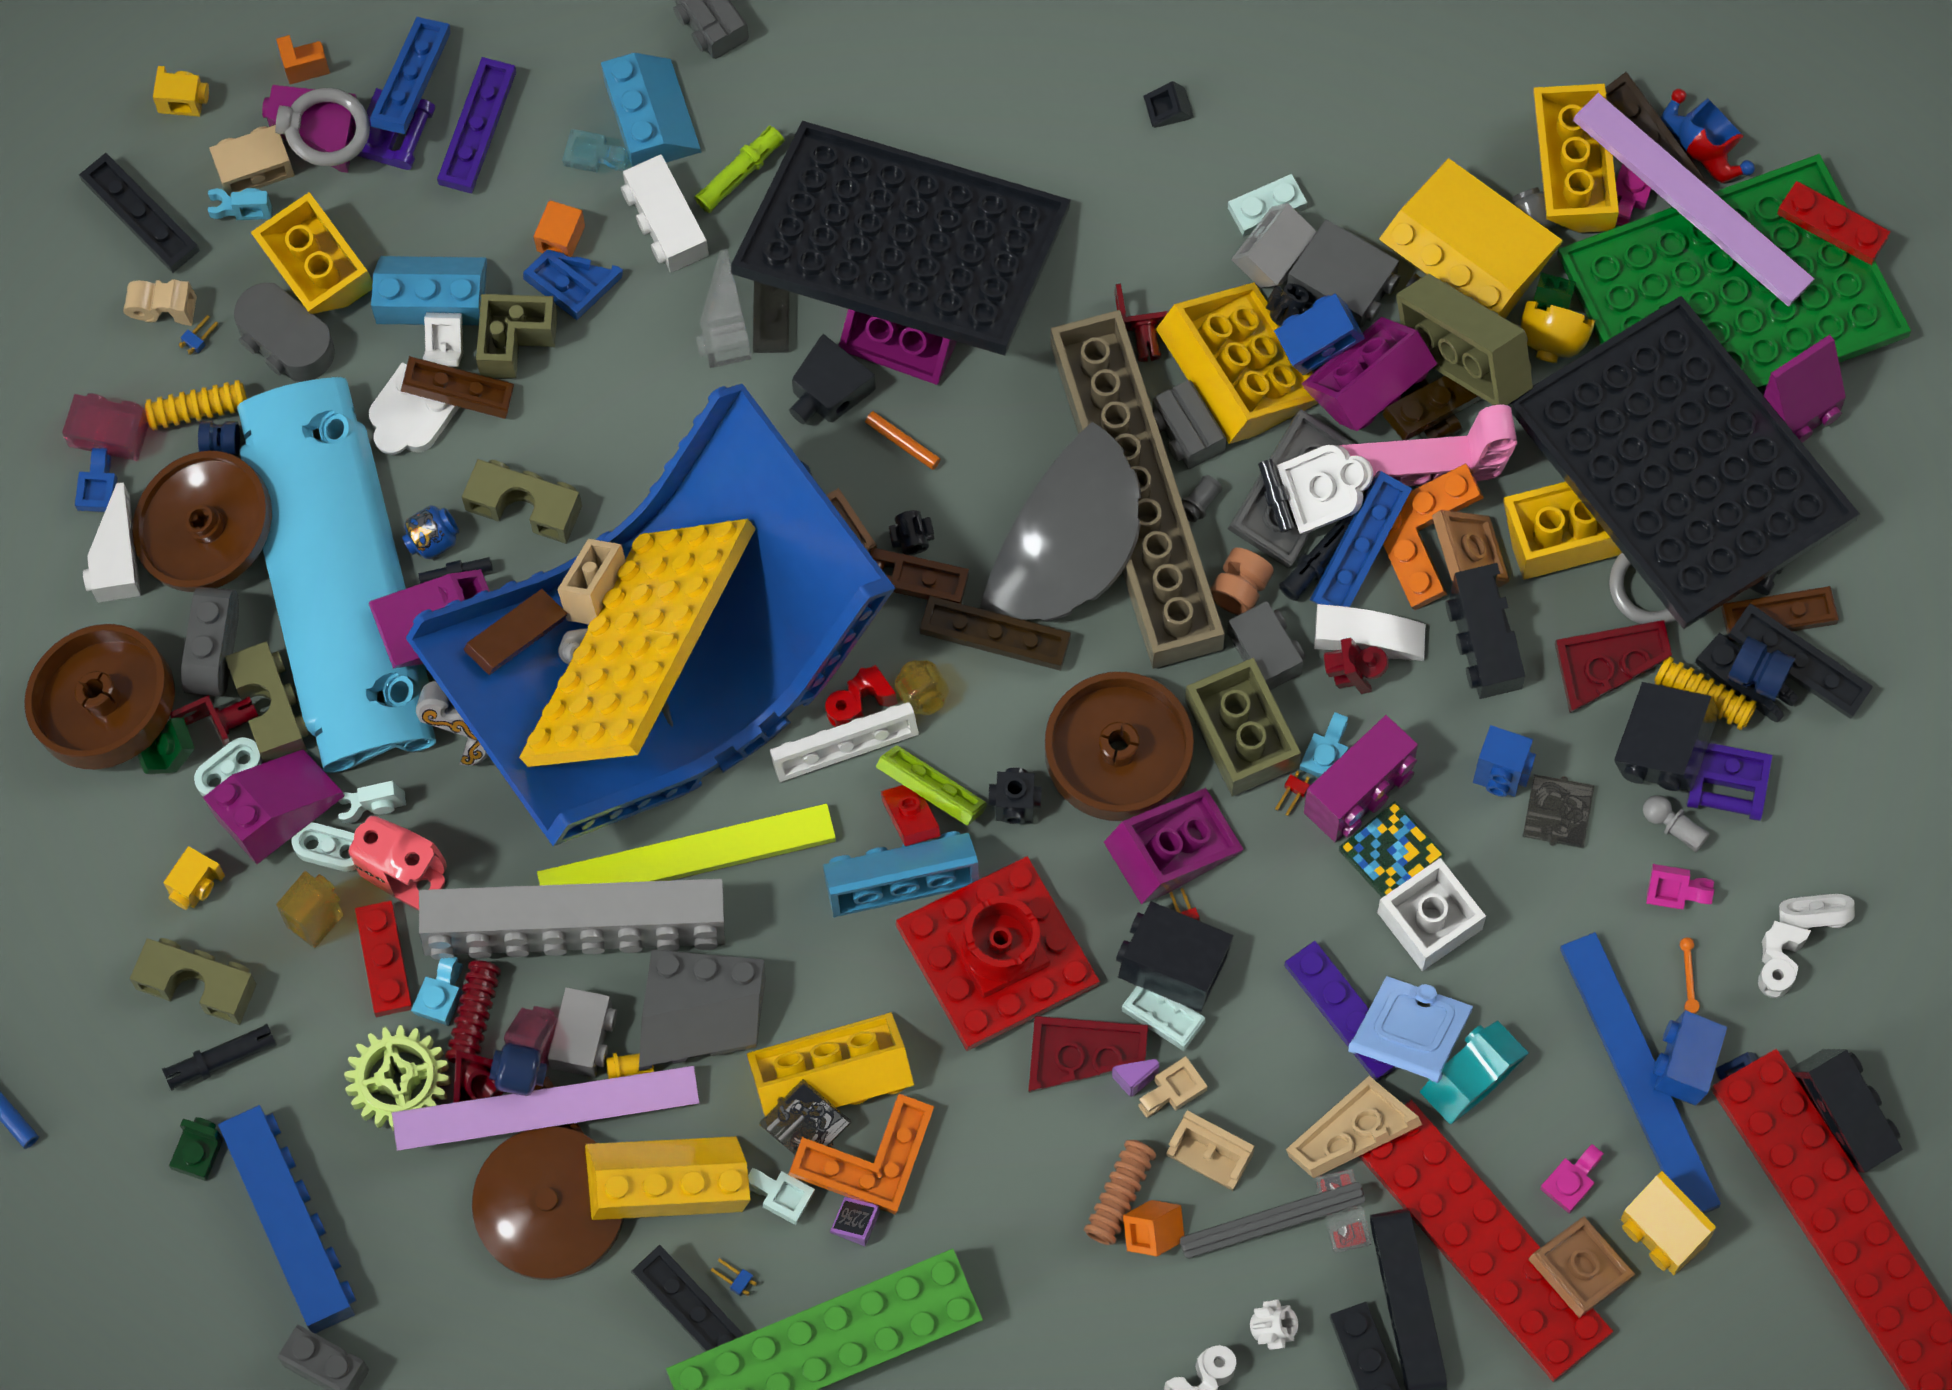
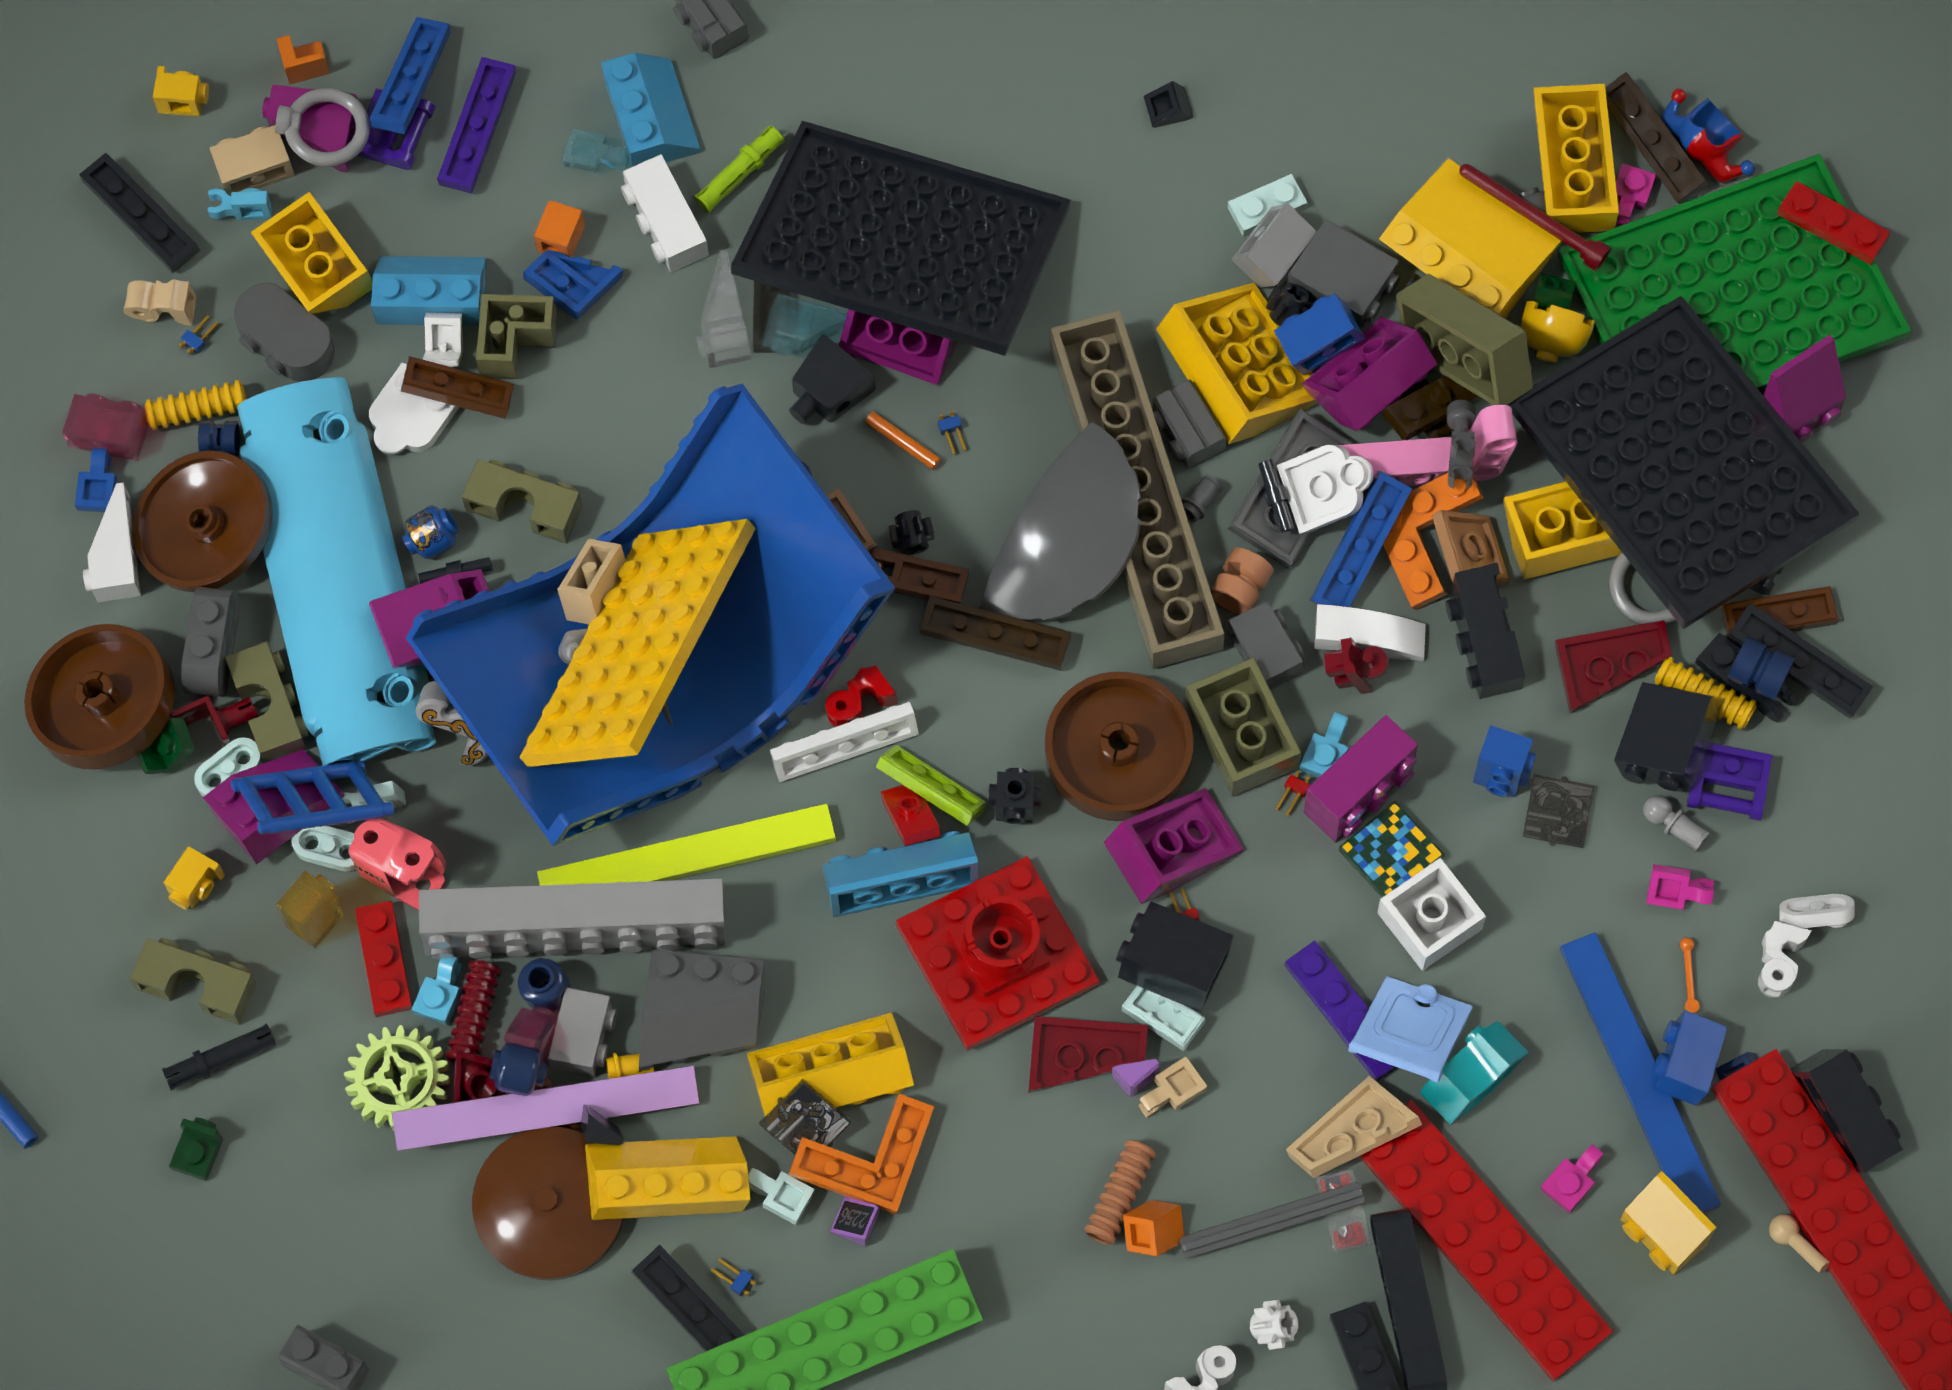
(287, 1220): blue brick -> none
(302, 816): none -> blue bar
(515, 631): reddish brown tile -> none
(543, 984): none -> dark blue head
(598, 1129): none -> black slope
(798, 325): none -> clear light blue slope
(922, 686): clear yellow head -> none
(950, 425): none -> blue piece
(1143, 326): dark red bracket -> none
(1210, 1150): tan hinge -> none
(1312, 566): black pin -> none
(1460, 418): none -> dark grey bar
(1581, 1266): medium nougat tile -> none
(1591, 252): none -> dark red piece
(1693, 199): lavender tile -> none
(1786, 1230): none -> tan bar

